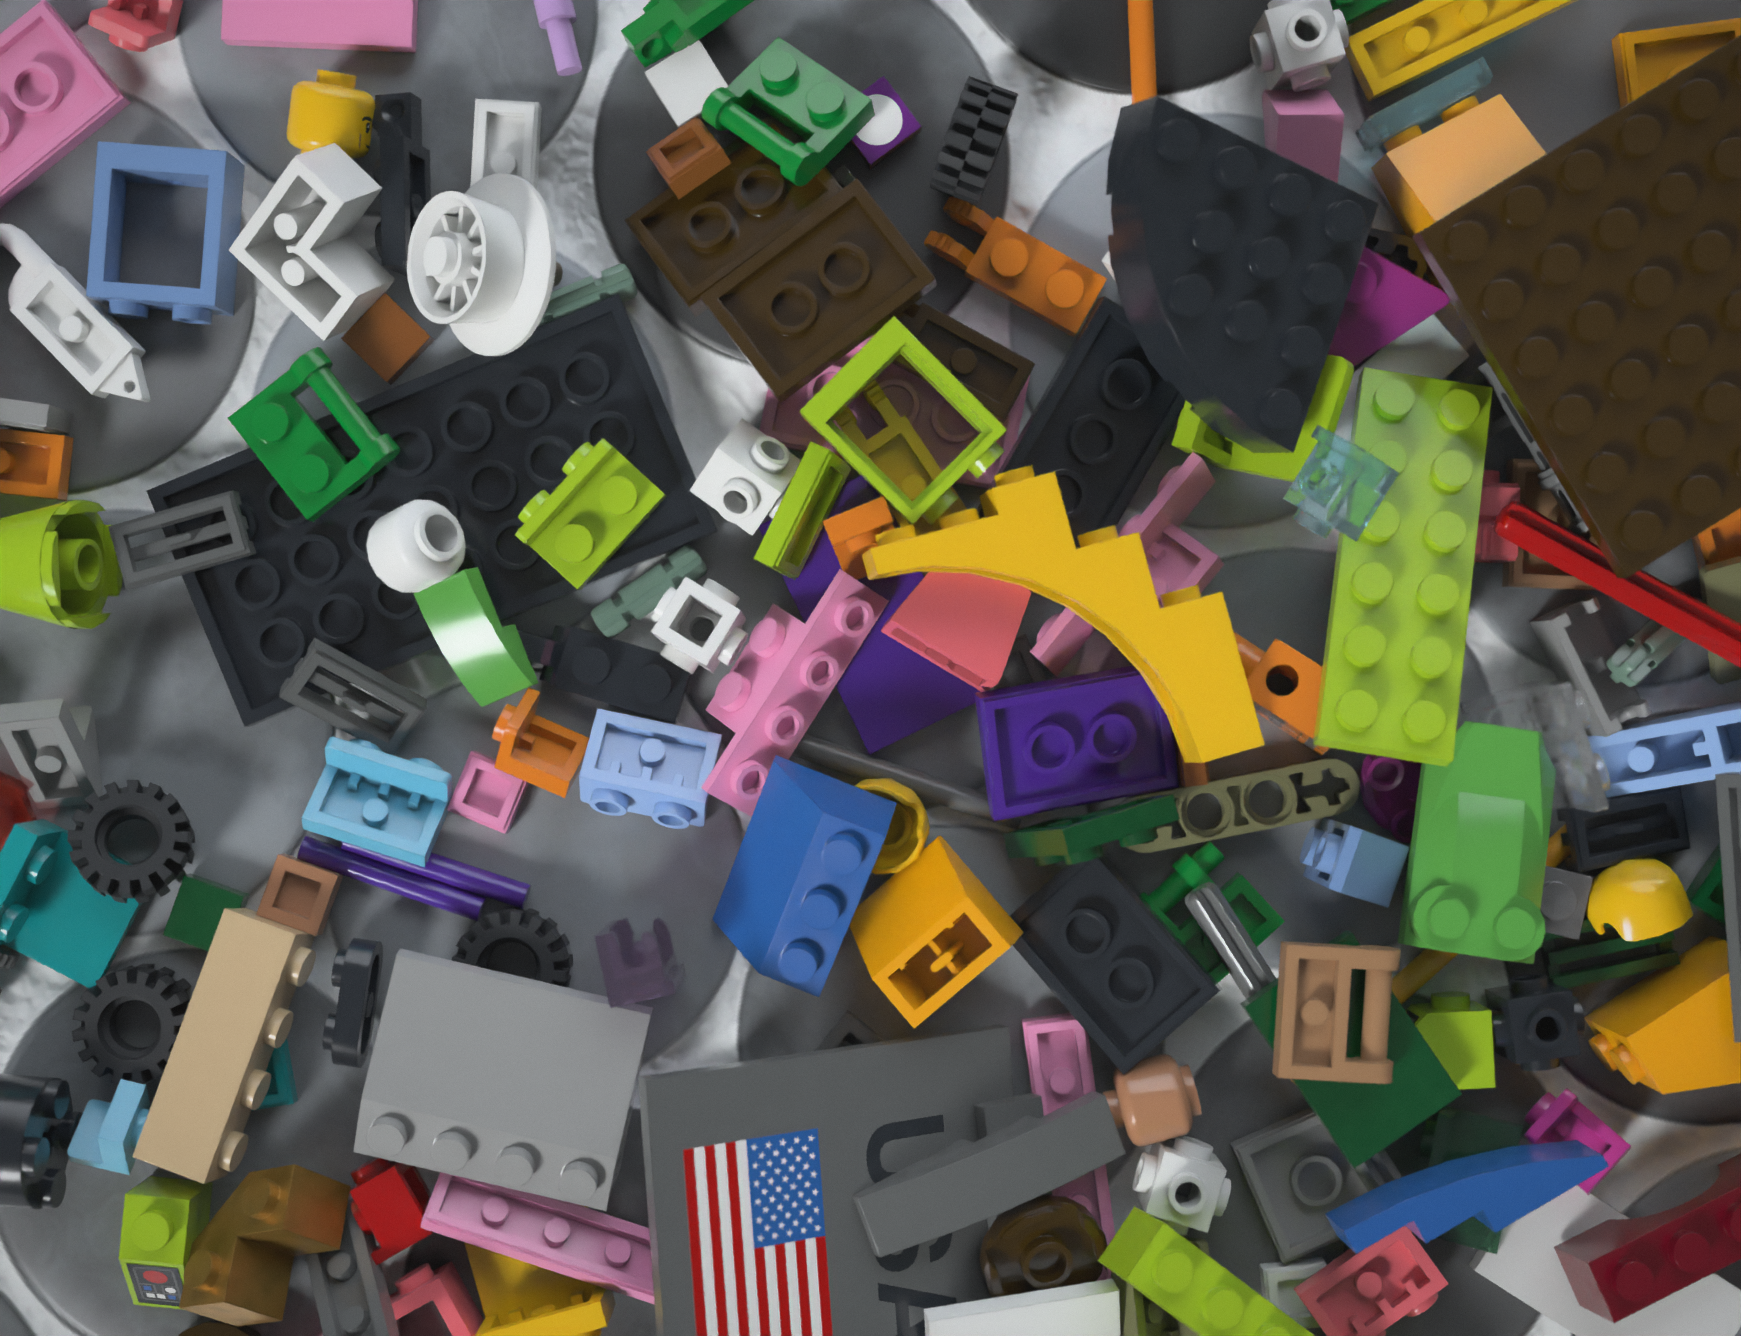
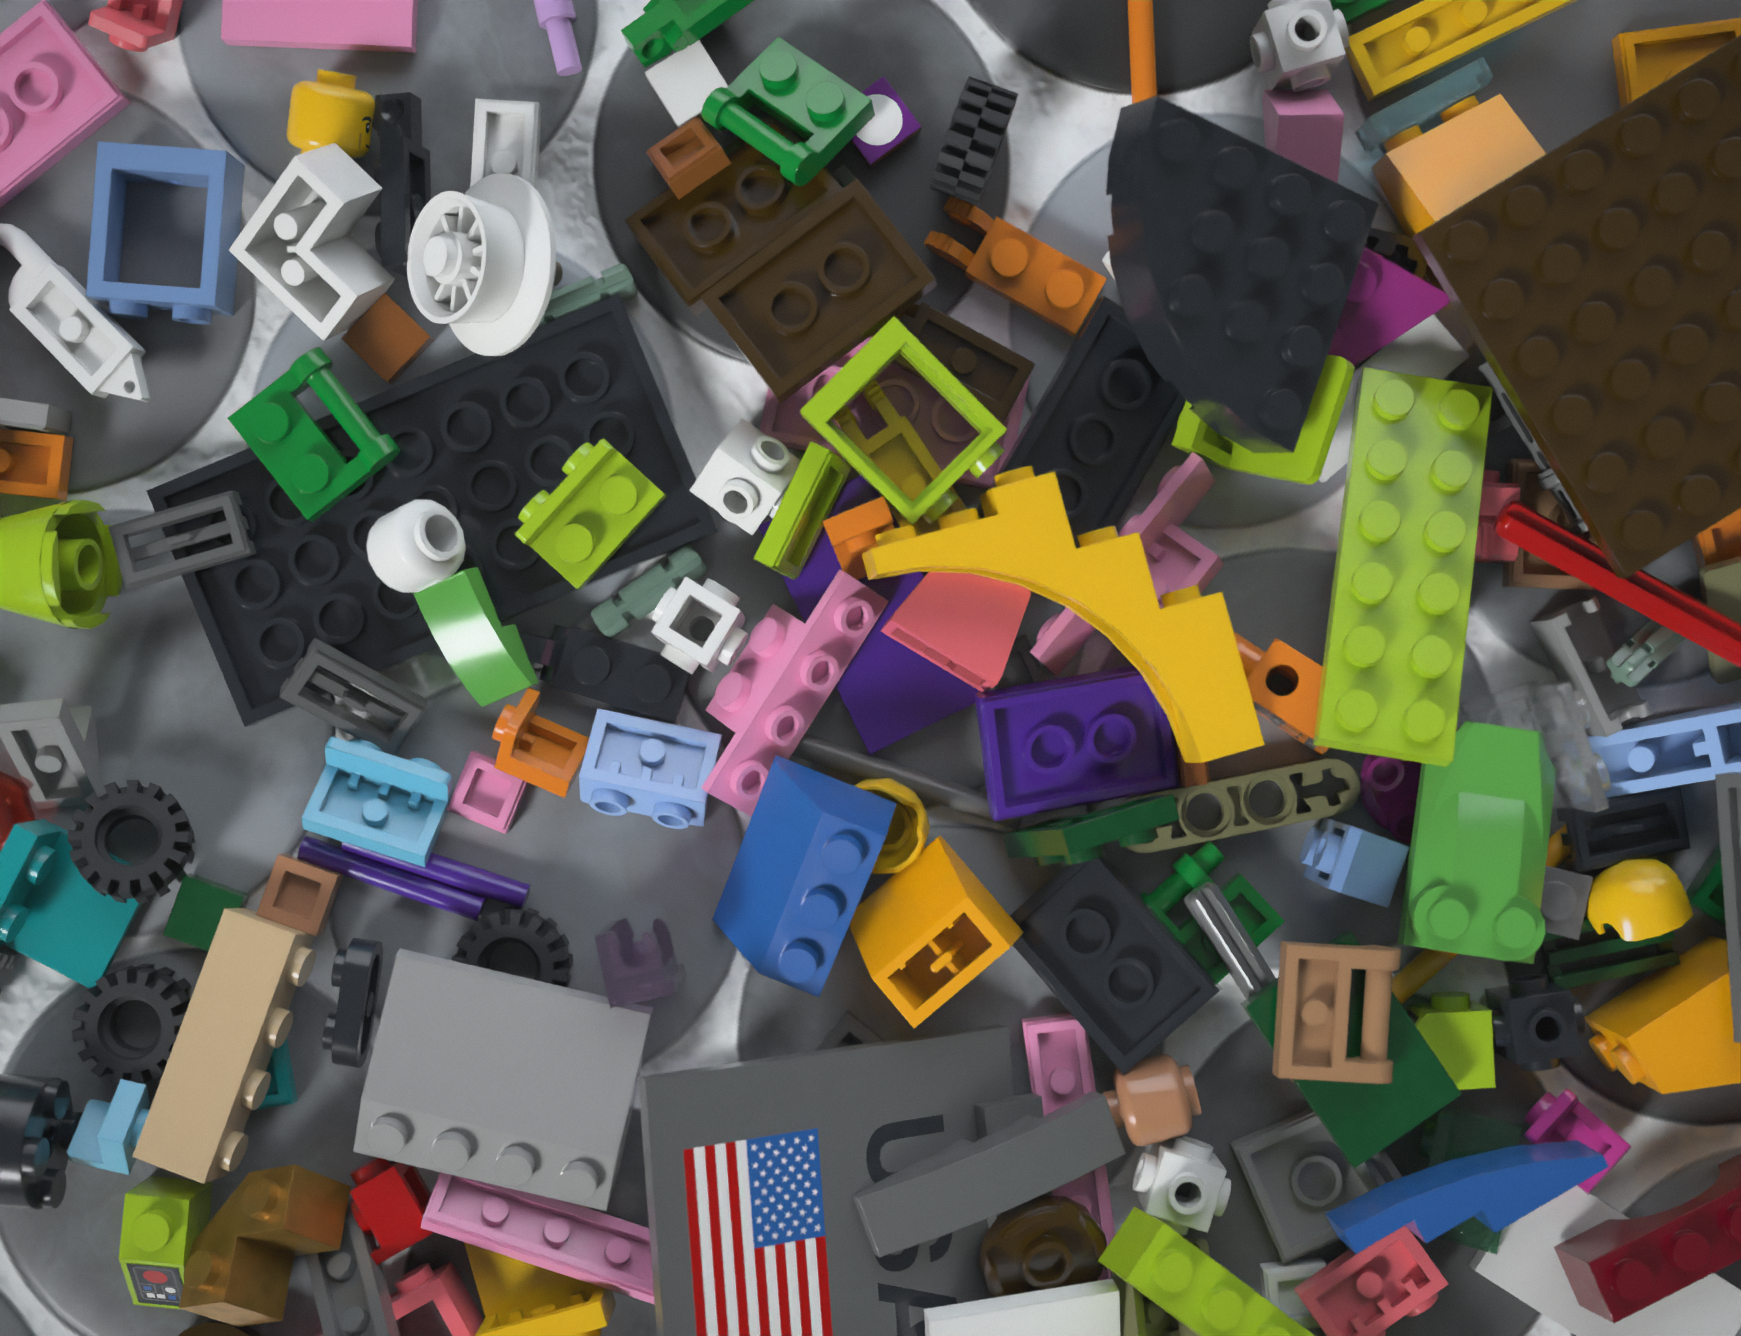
(1338, 486): clear light blue brick -> none

